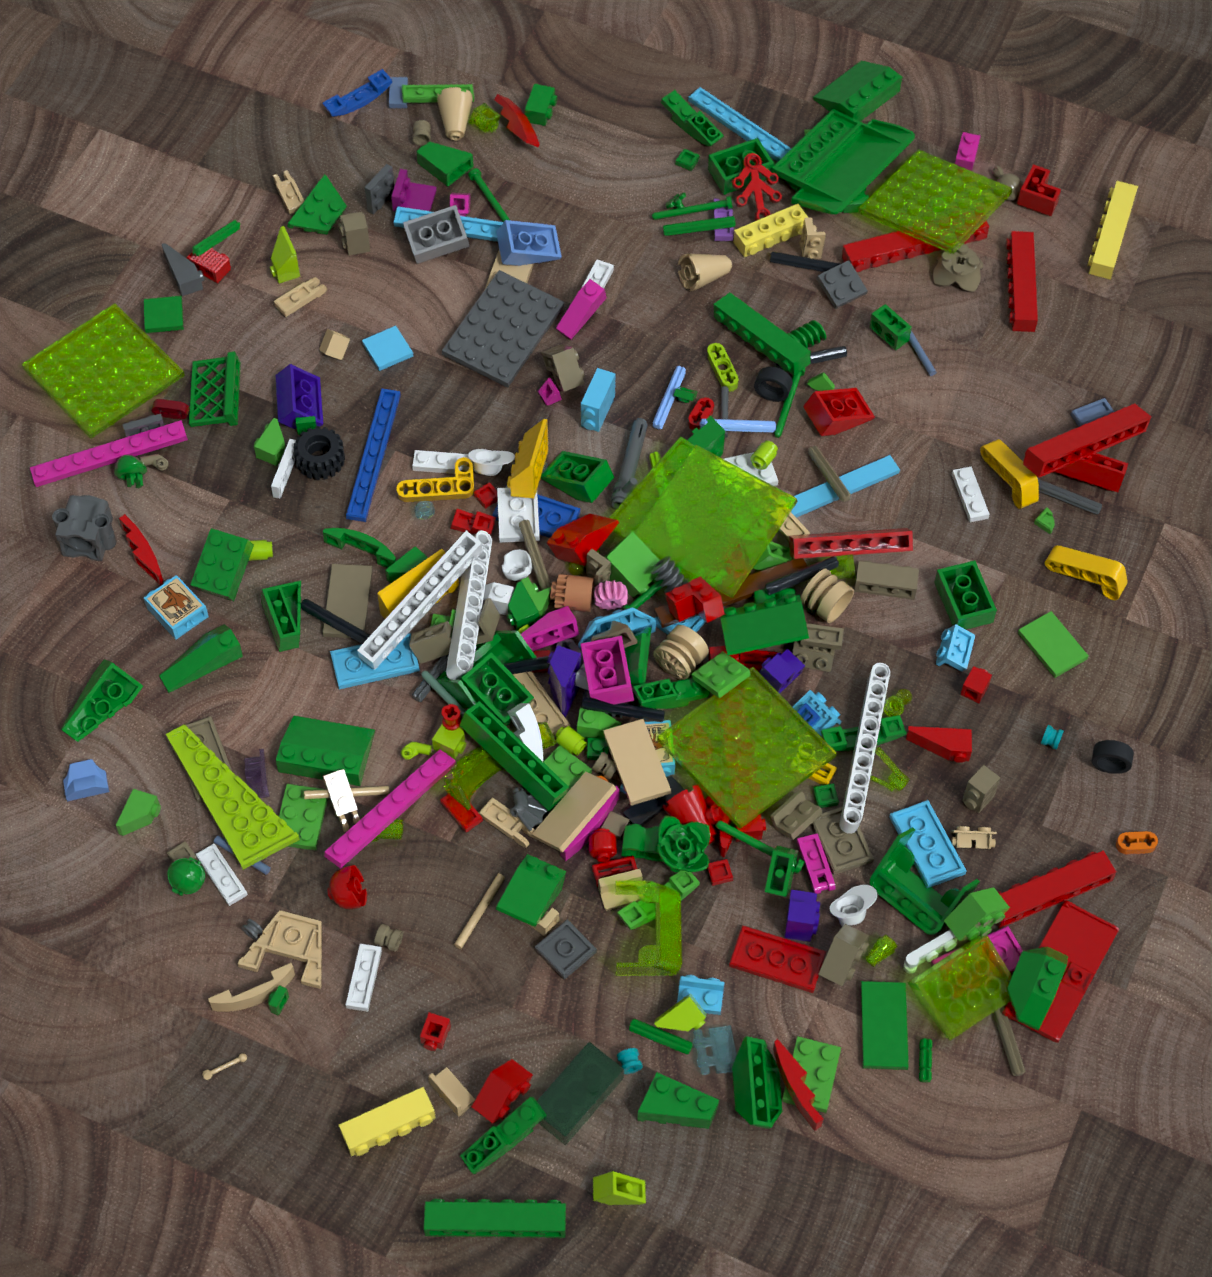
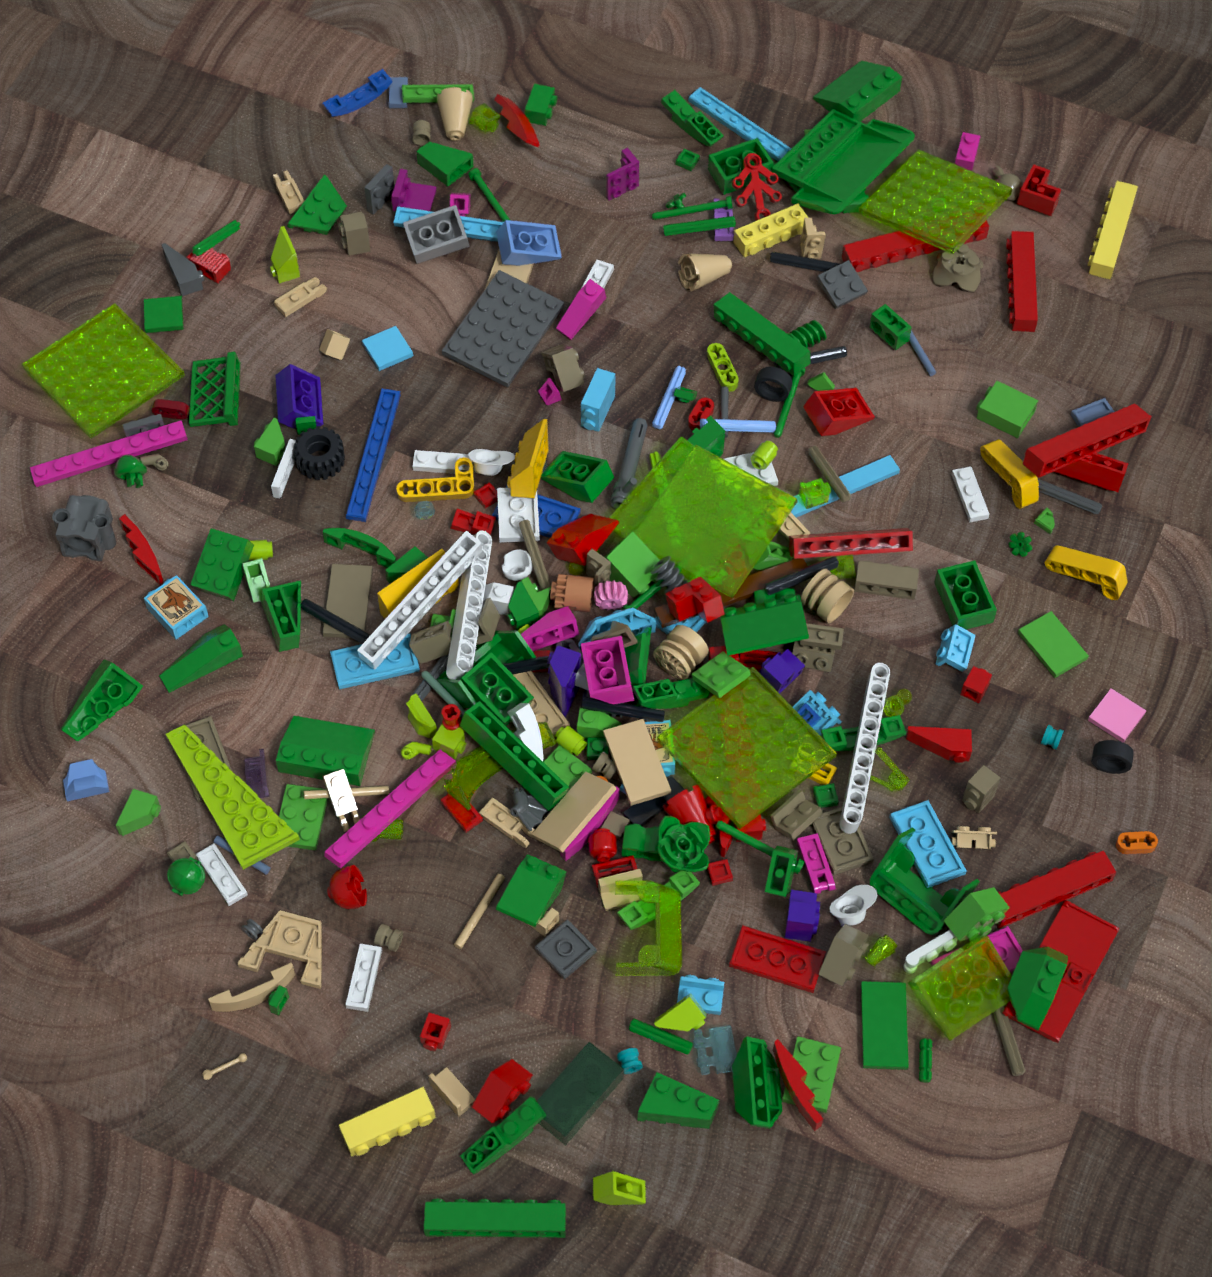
(256, 578): none -> bright green slope
(420, 717): none -> lime slope
(624, 178): none -> magenta bracket
(814, 493): none -> clear neon green brick
(1006, 409): none -> bright green brick
(1020, 544): none -> green plant
(1117, 715): none -> bright pink tile

